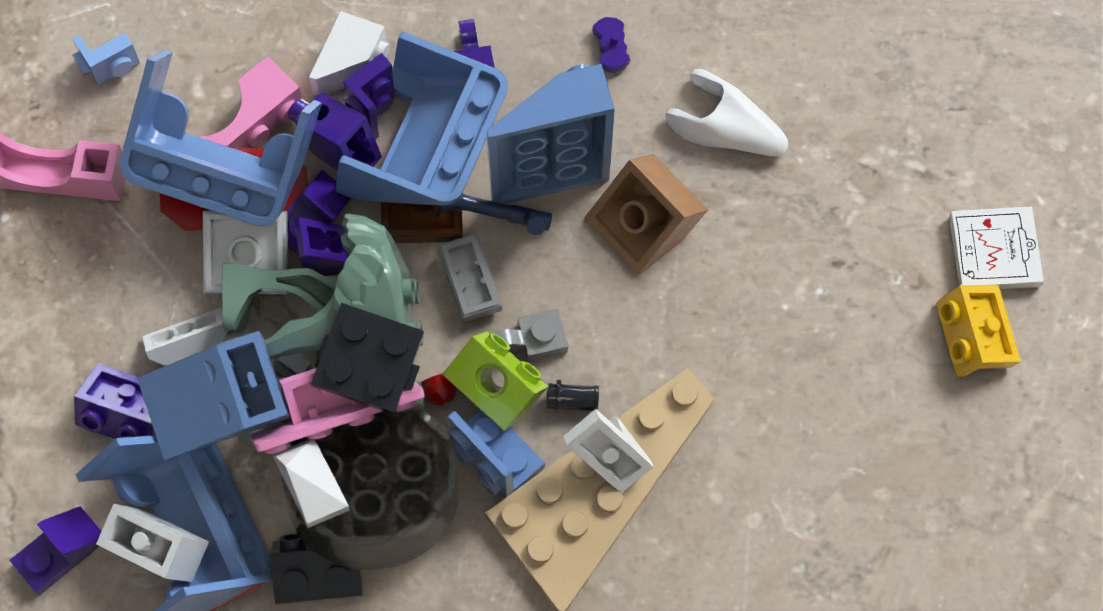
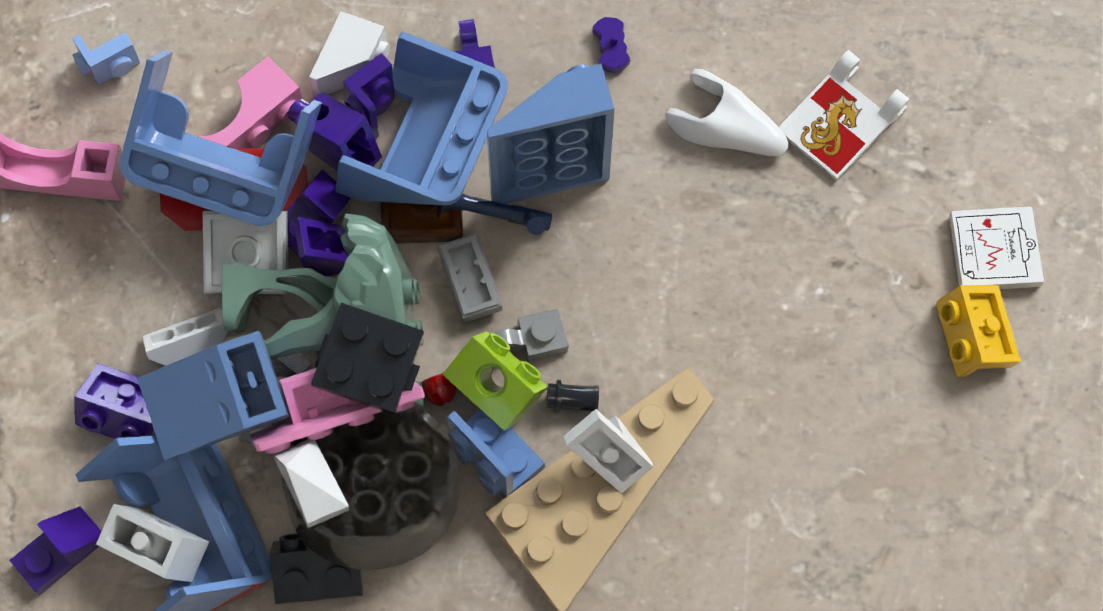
(645, 212): medium nougat slope -> none
(839, 121): none -> flag

